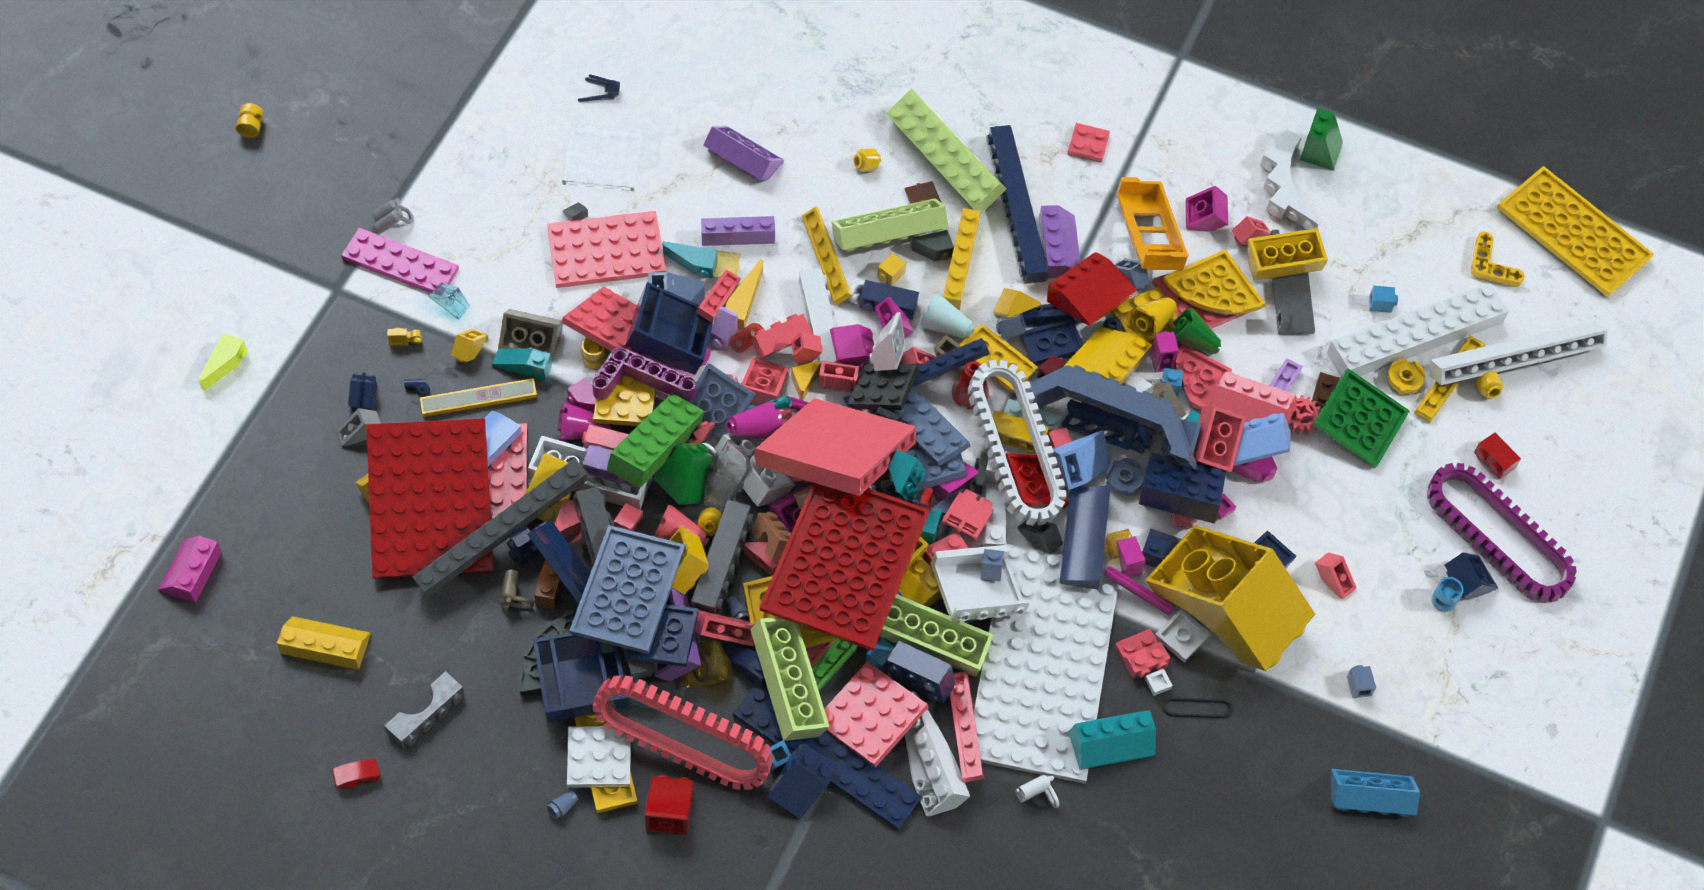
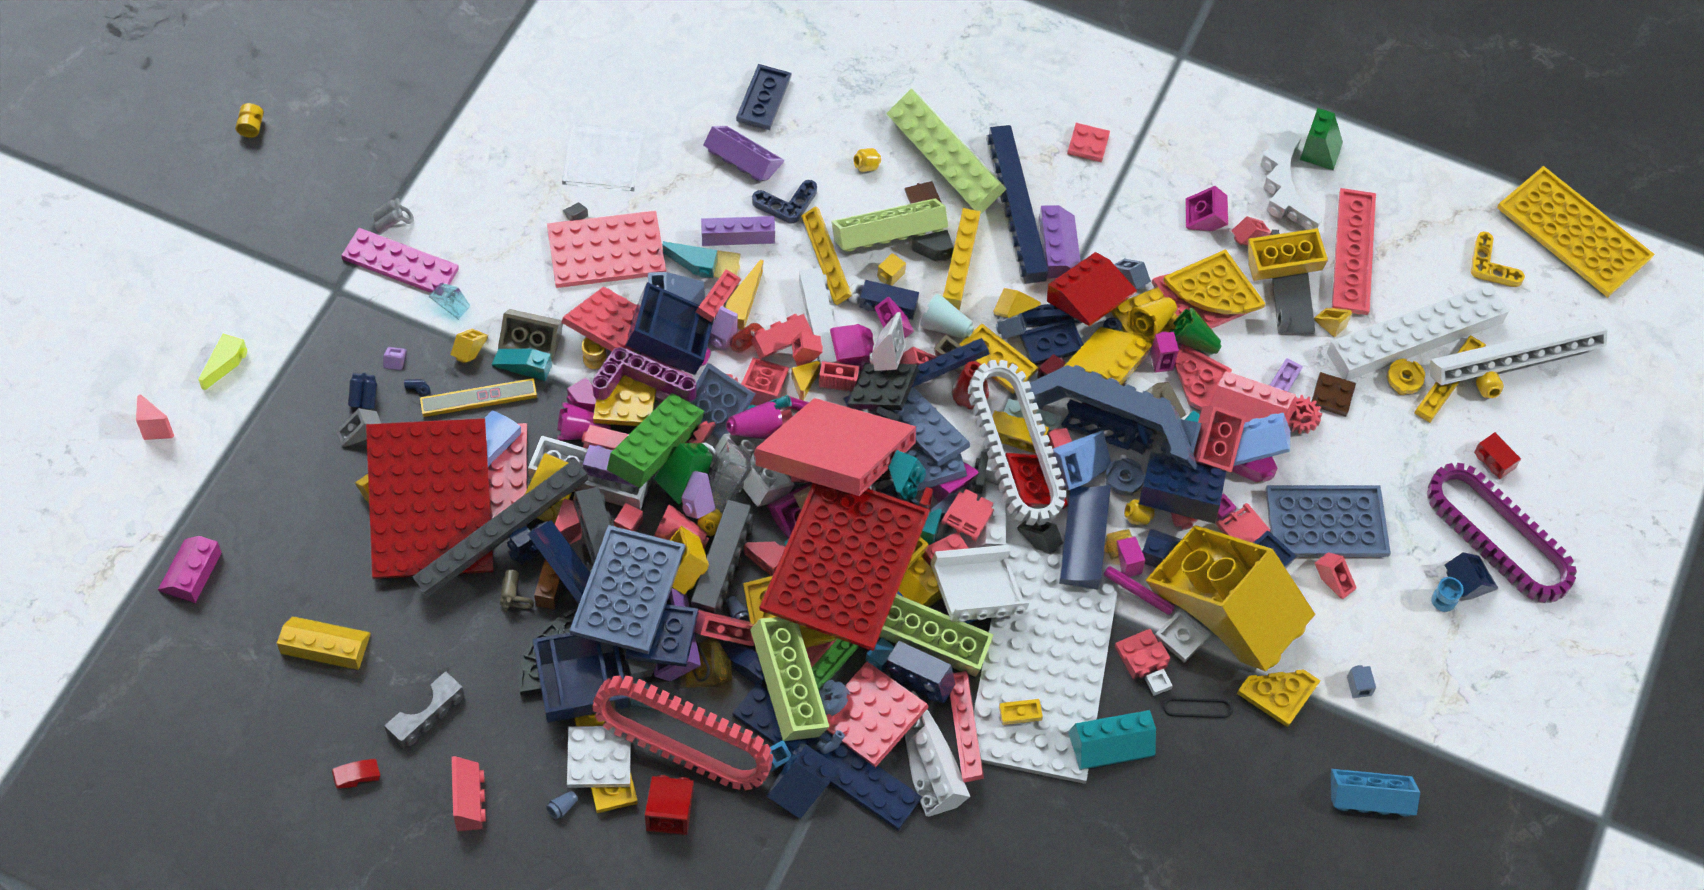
(151, 421): none -> coral slope
(394, 358): none -> lavender slope
(401, 337): yellow plate -> none
(467, 794): none -> coral slope
(611, 87): dark blue plant -> none
(698, 496): none -> lavender slope
(763, 96): none -> dark blue plate
(771, 530): nougat arch -> none
(786, 207): none -> dark blue beam
(832, 744): none -> sand blue arm
(833, 697): none -> sand blue plate
(992, 565): sand blue brick -> none
(1020, 711): none -> yellow plate
(1037, 786): white piece -> none
(1138, 513): none -> yellow head
(1150, 199): light orange piece -> none
(1174, 377): dark azure brick -> none
(1245, 527): none -> coral plate
(1279, 693): none -> yellow plate
(1329, 519): none -> sand blue plate
(1333, 320): none -> yellow slope
(1354, 251): none -> coral plate
(1361, 418): green plate -> none
(1382, 299): dark azure brick -> none

